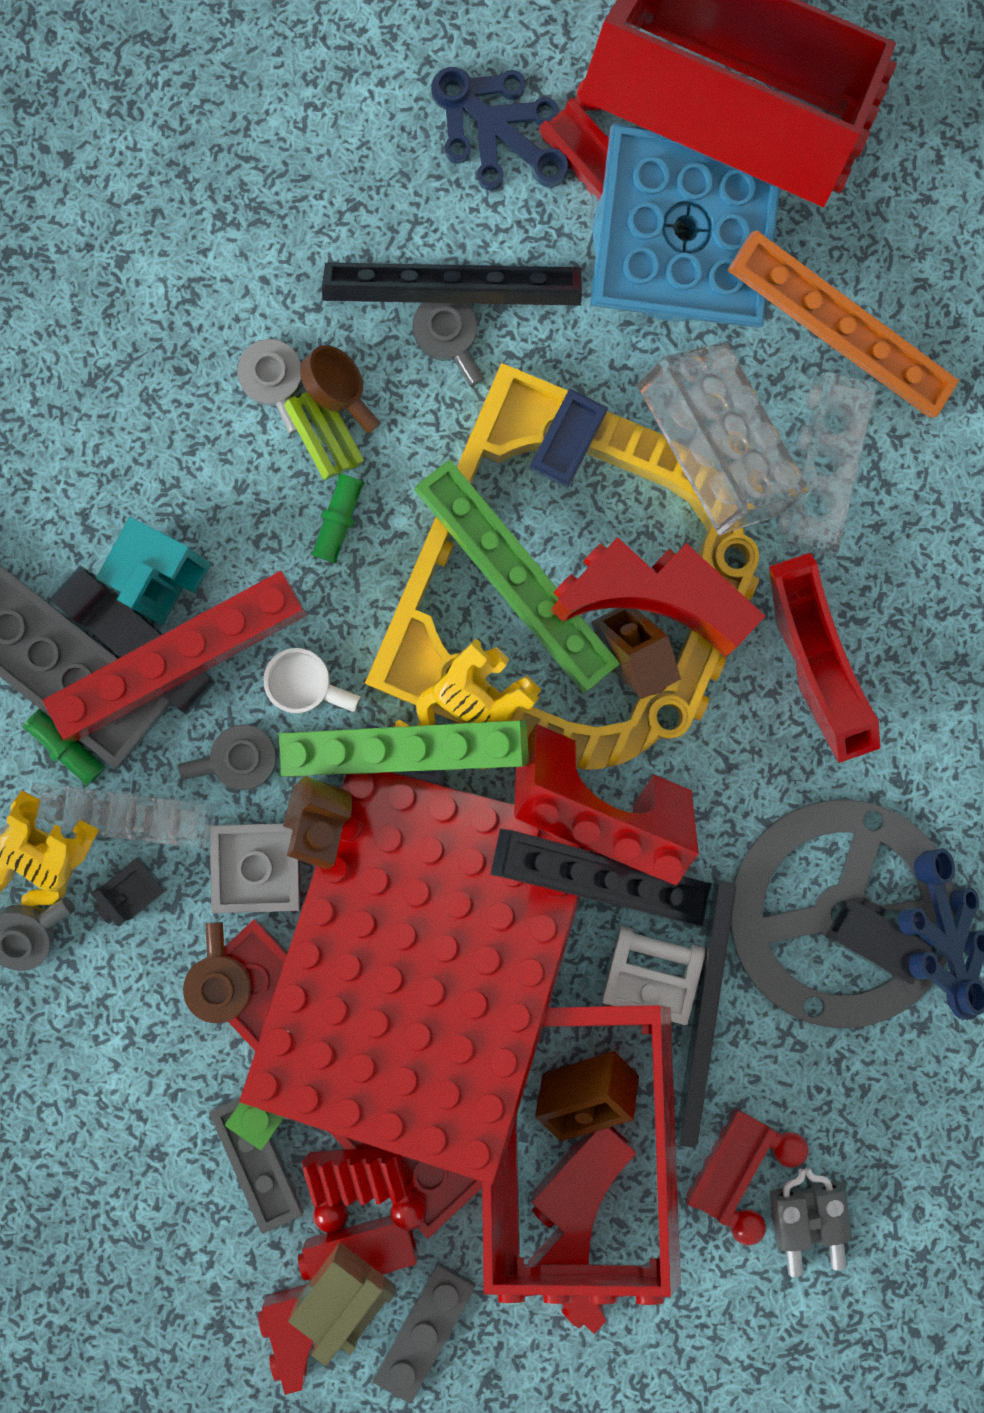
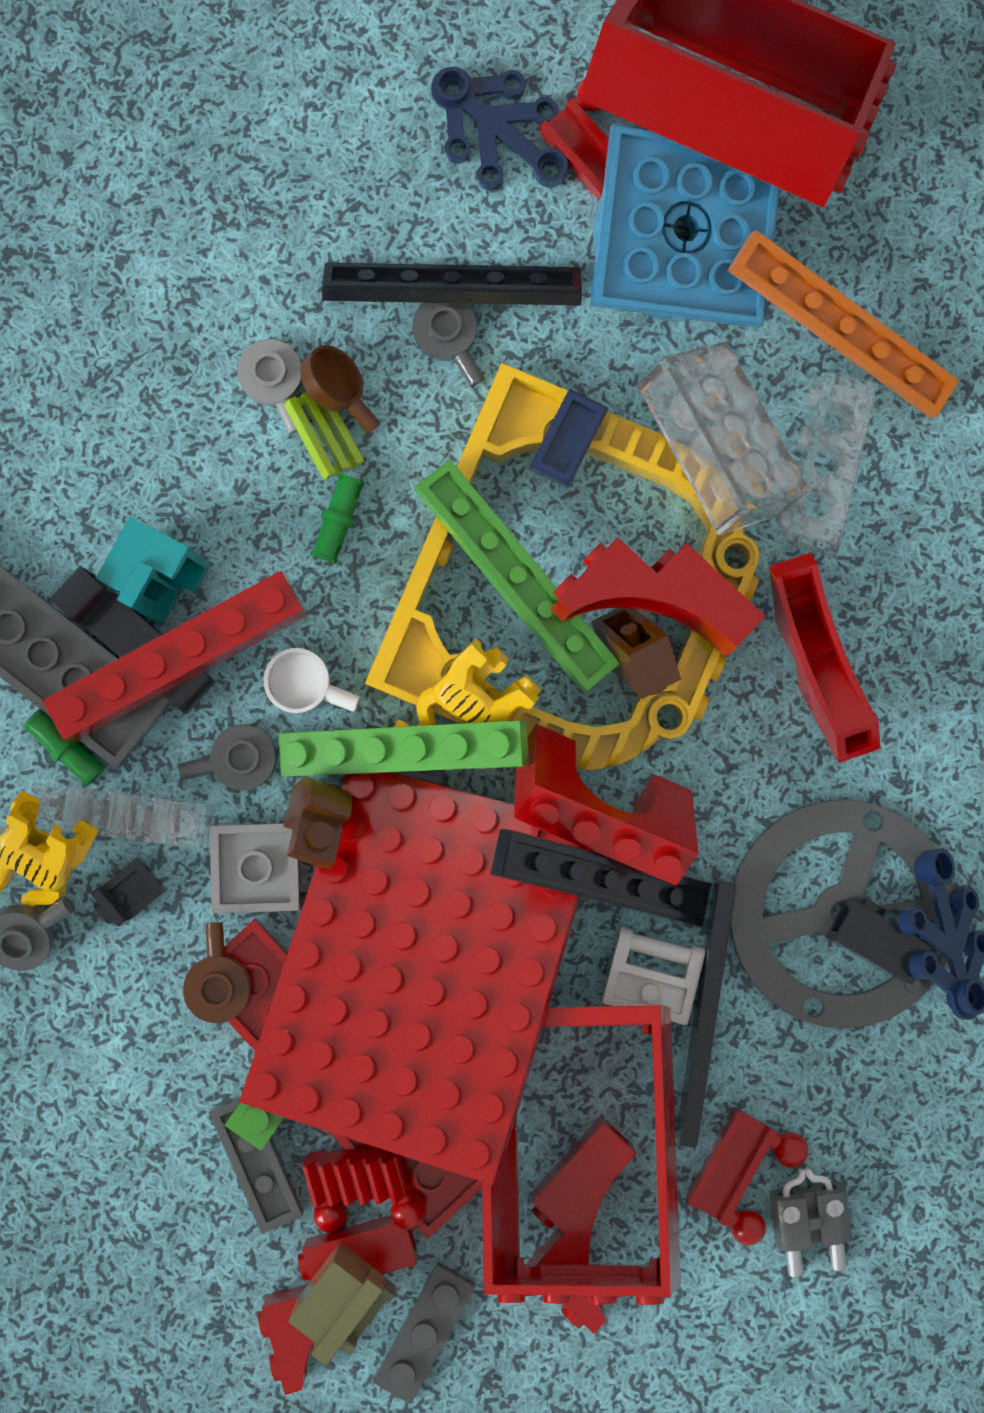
(587, 1096): reddish brown brick -> none

